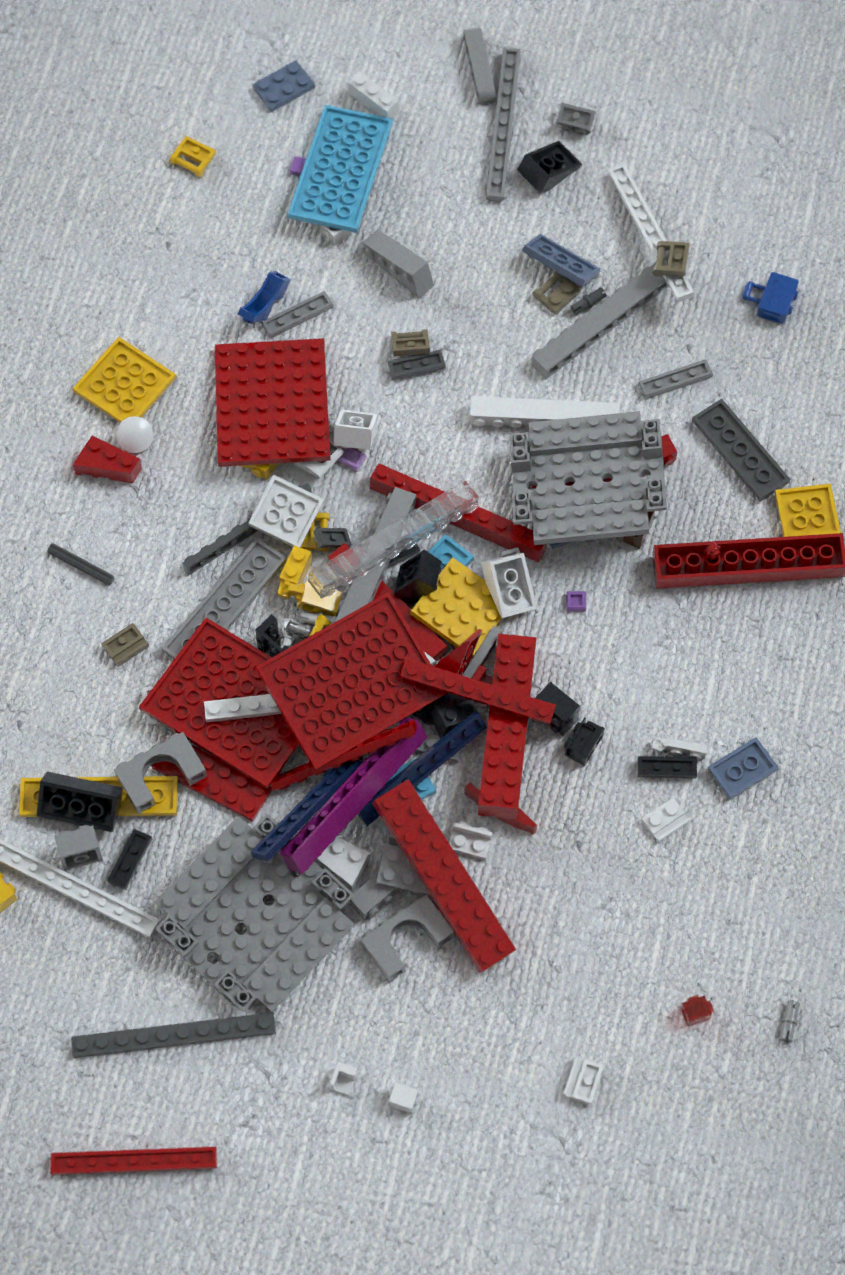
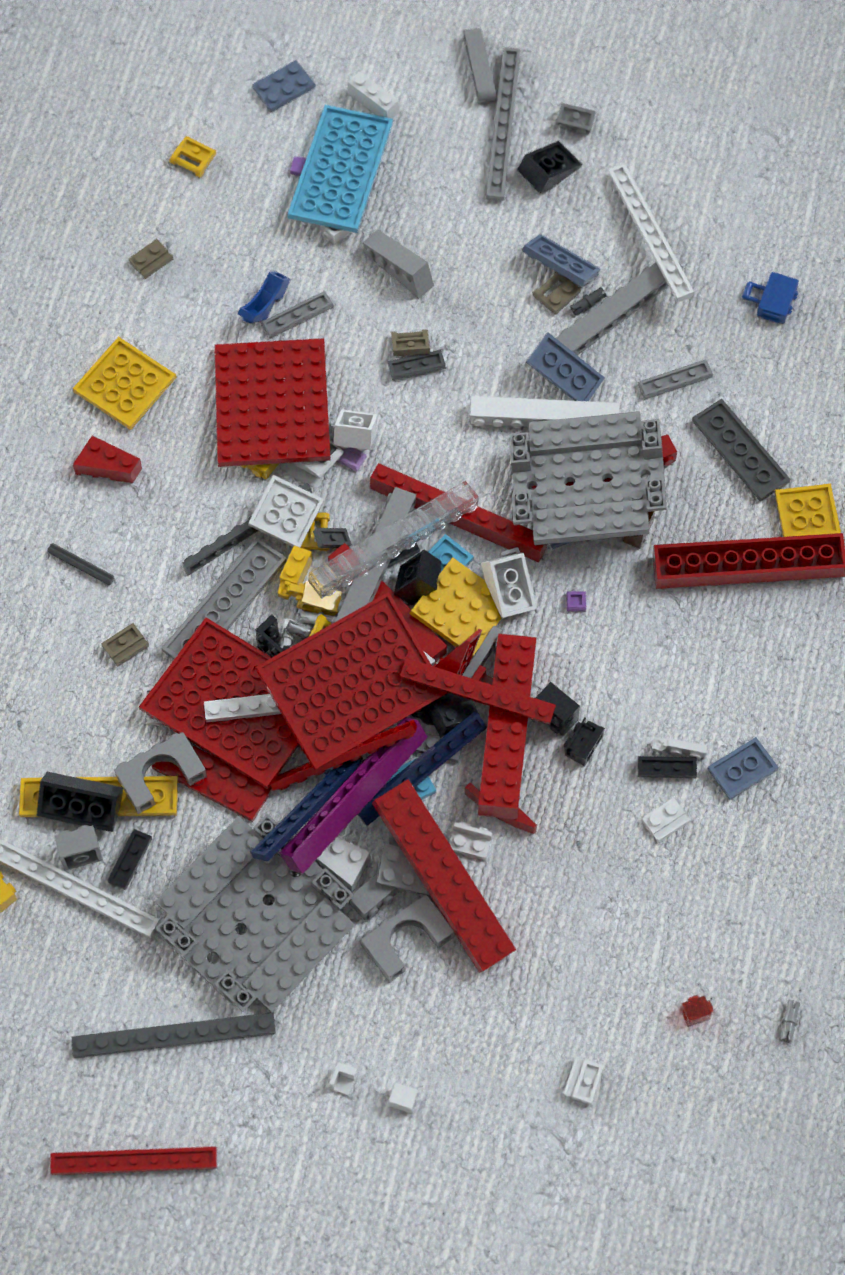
(134, 434): white dish -> none
(150, 258): none -> dark tan plate
(564, 369): none -> sand blue plate
(677, 258): dark tan plate -> none
(712, 551): red plate -> none

